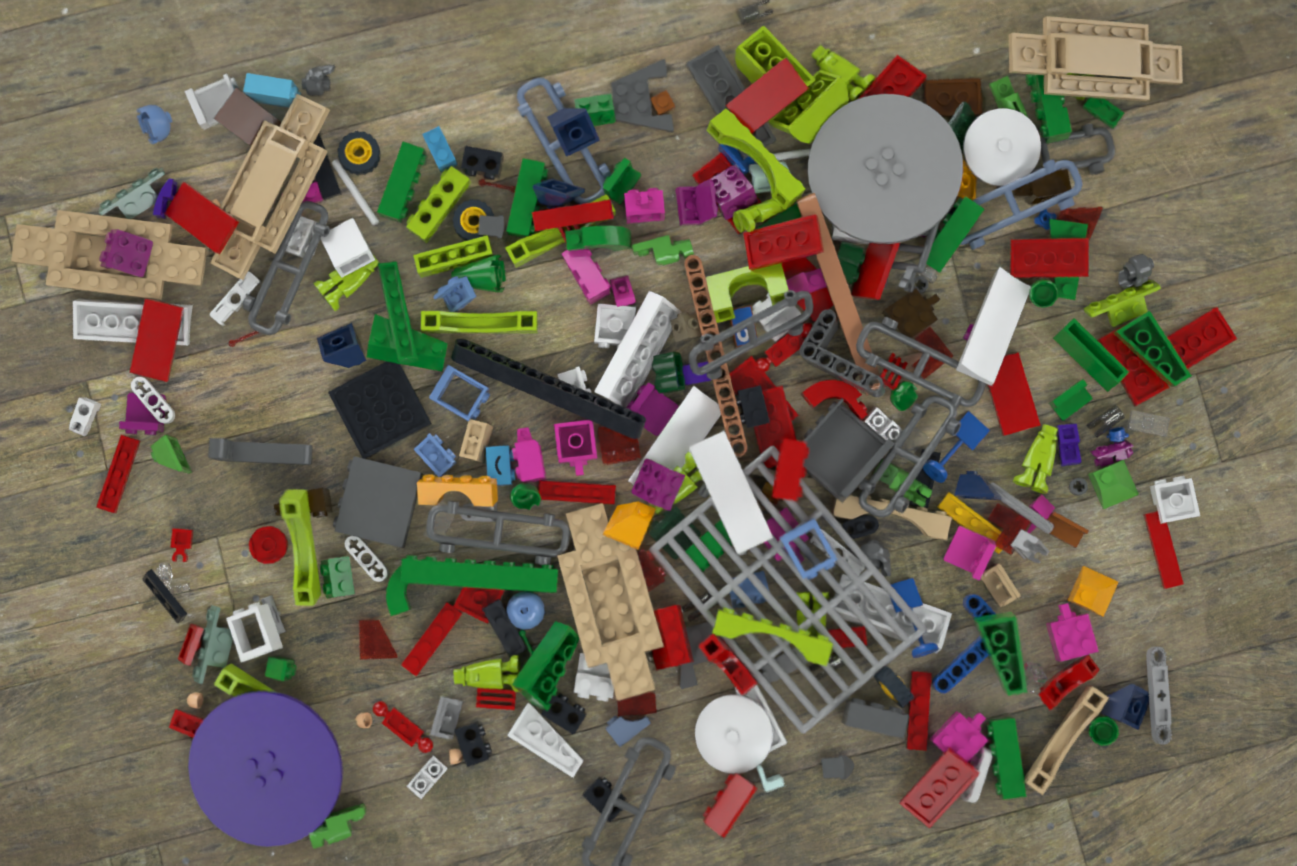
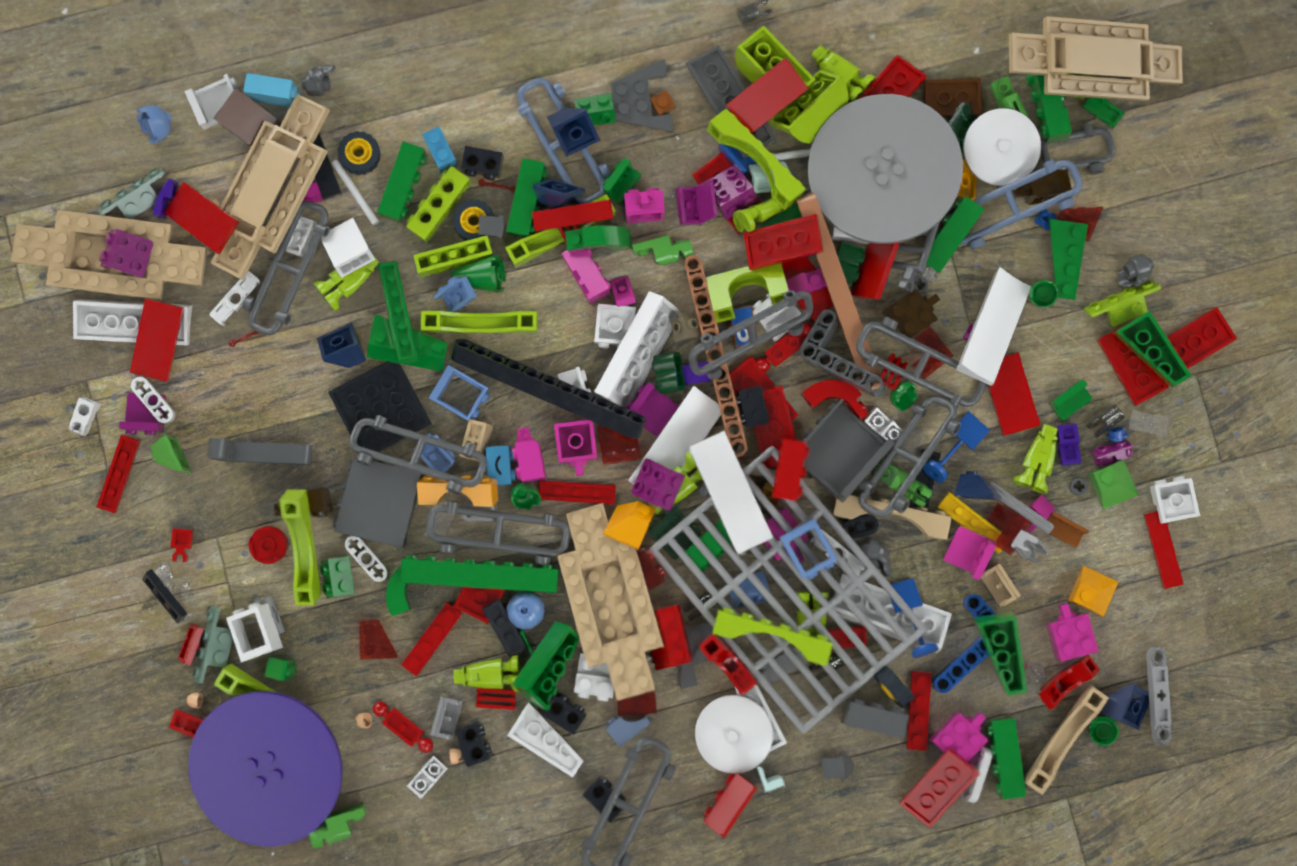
(455, 483): none -> dark grey bar
(1049, 258): red tile -> none
(1090, 355): green brick -> none

